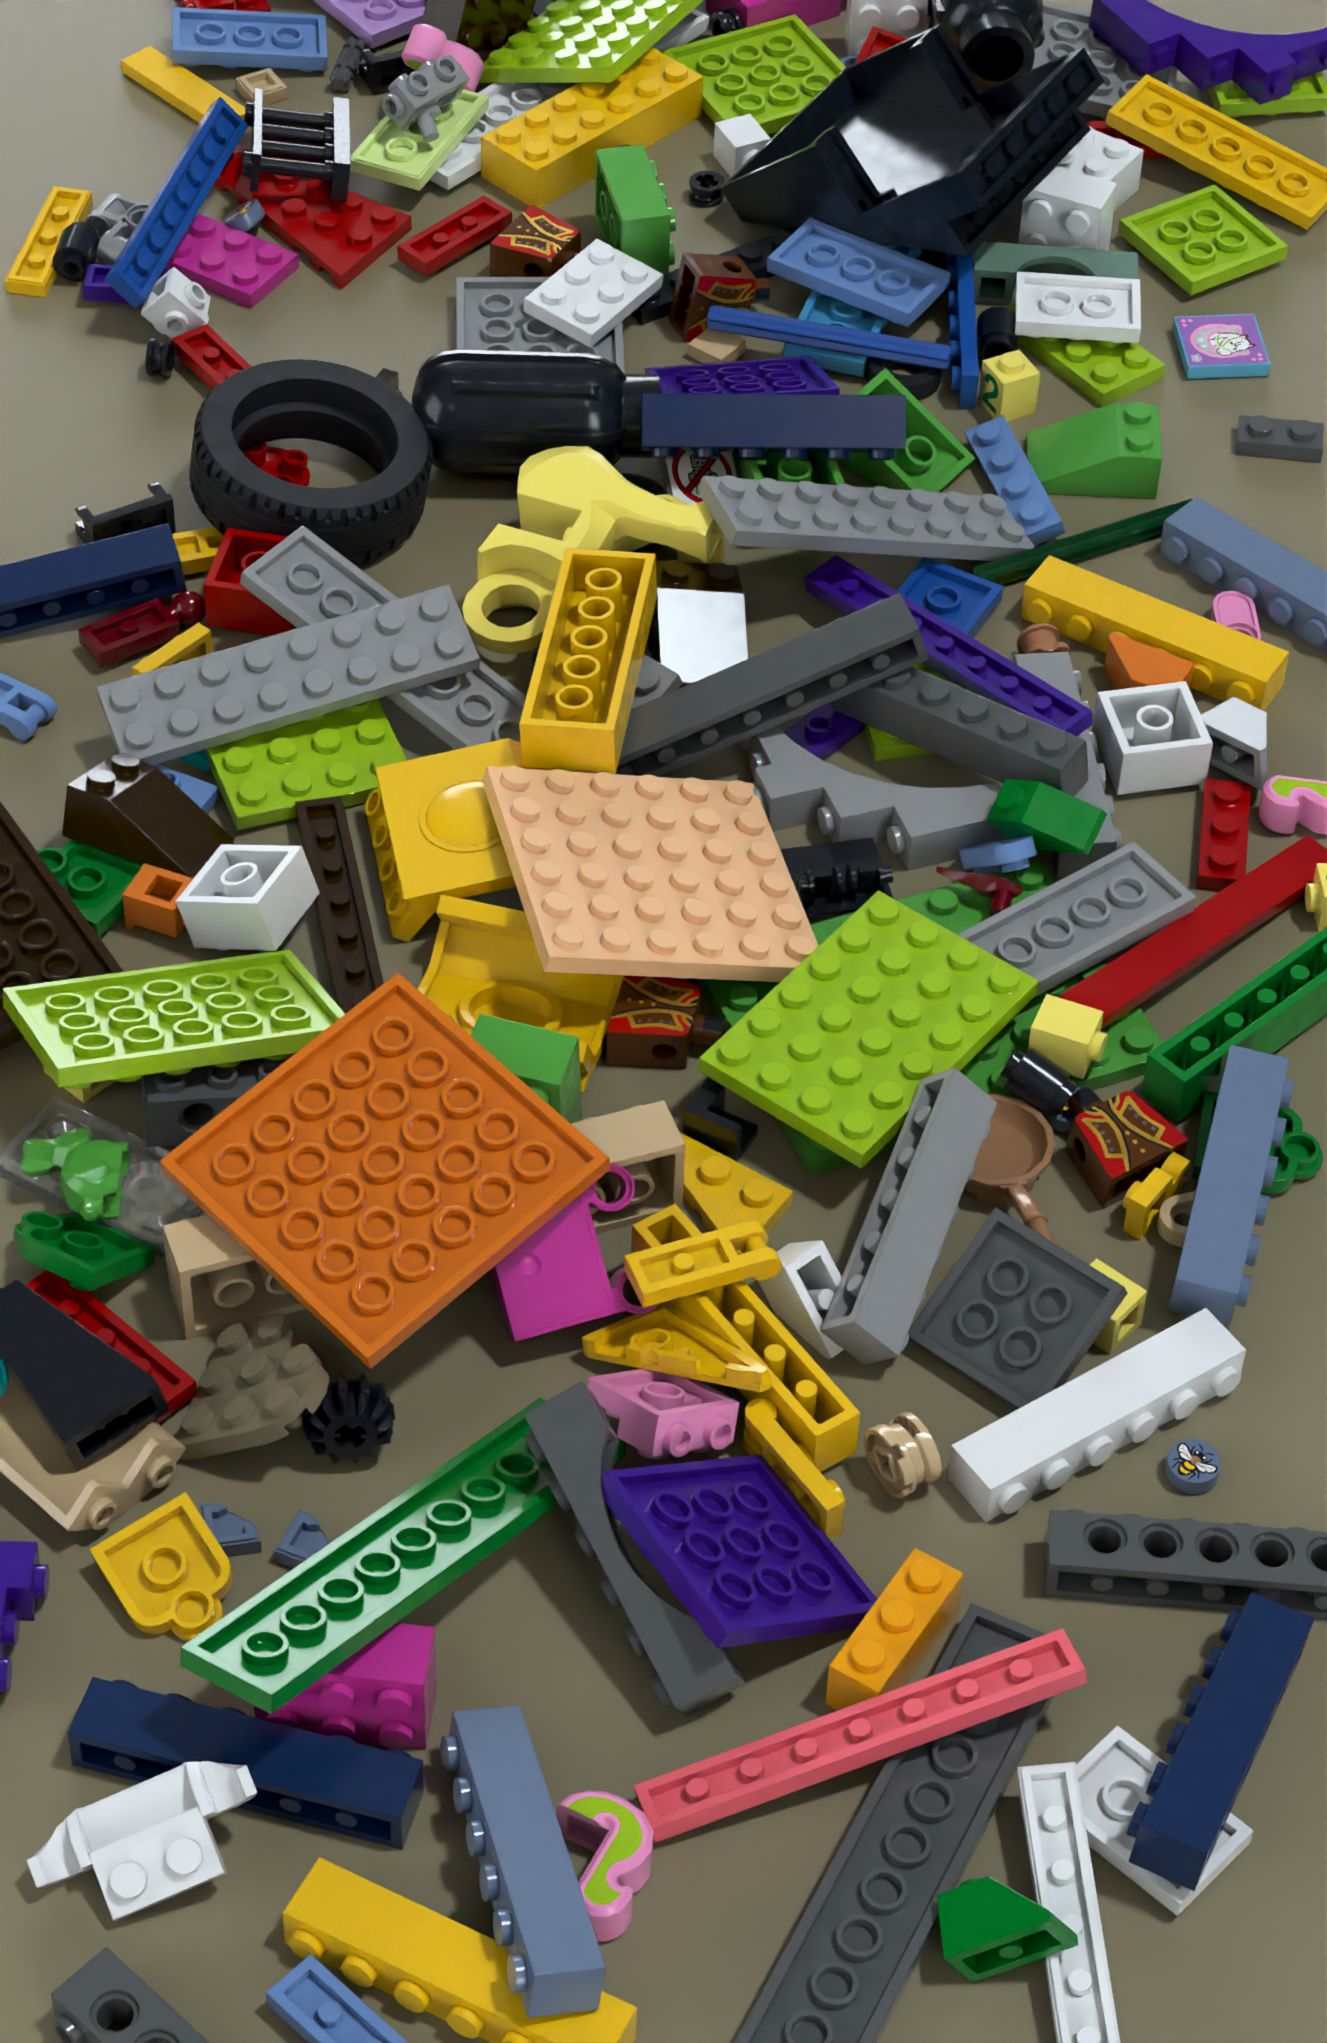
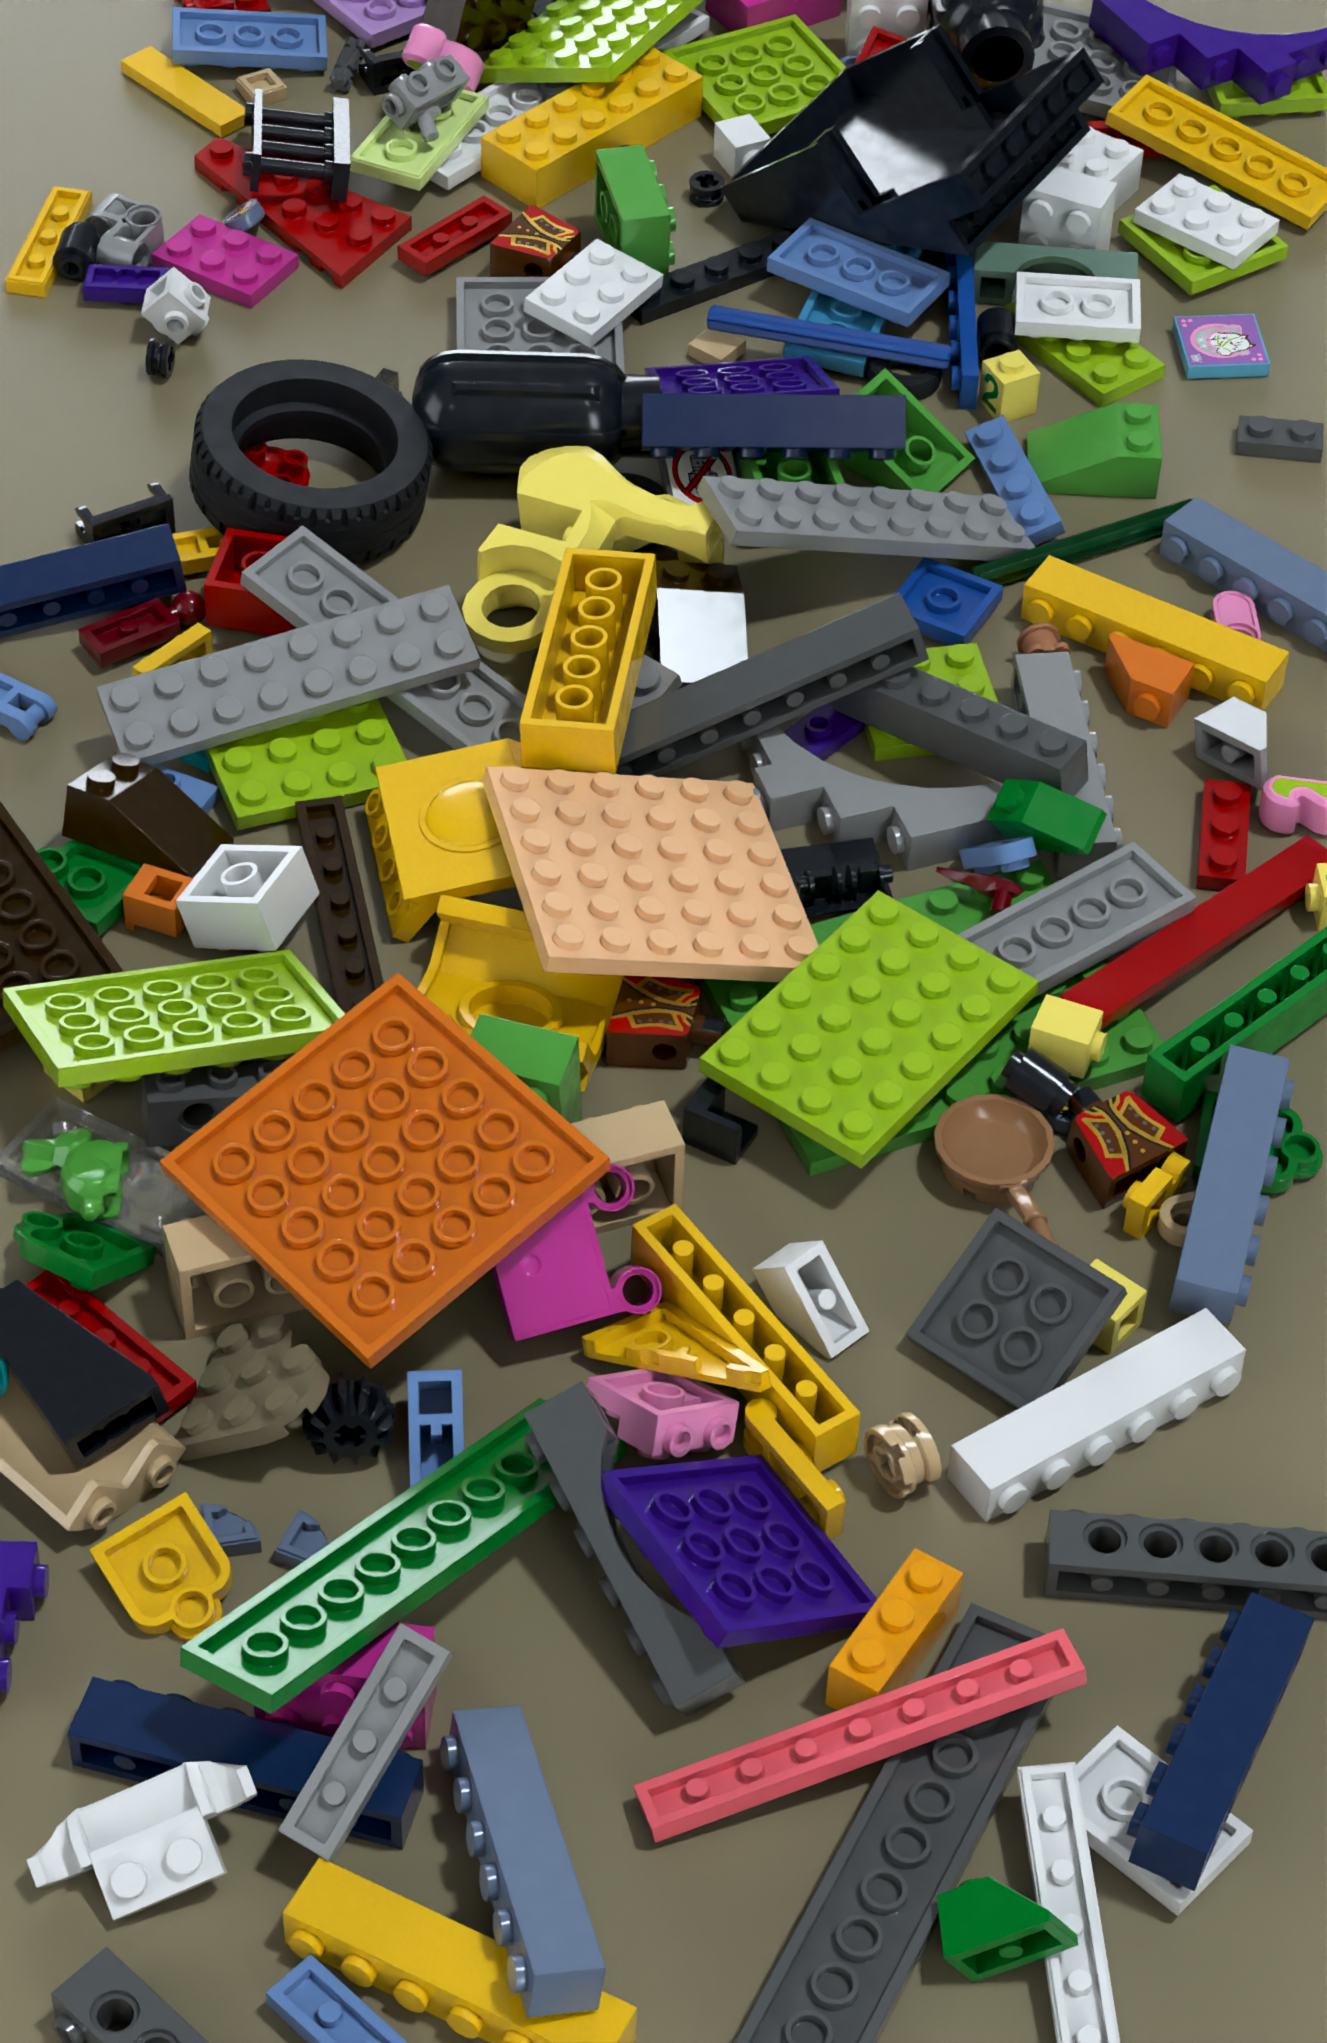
(176, 203): blue plate -> none
(208, 355): red plate -> none
(365, 1742): none -> light grey plate
(434, 1420): none -> medium blue slope
(622, 1856): bright pink animal -> none
(701, 1263): yellow plate -> none
(712, 281): reddish brown torso -> none
(725, 22): black bush -> none
(729, 1191): yellow wing -> none
(909, 1217): light grey brick -> none
(953, 651): dark purple plate -> none
(1152, 737): white brick -> none
(1193, 1466): sand blue tile -> none
(1206, 221): none -> white plate

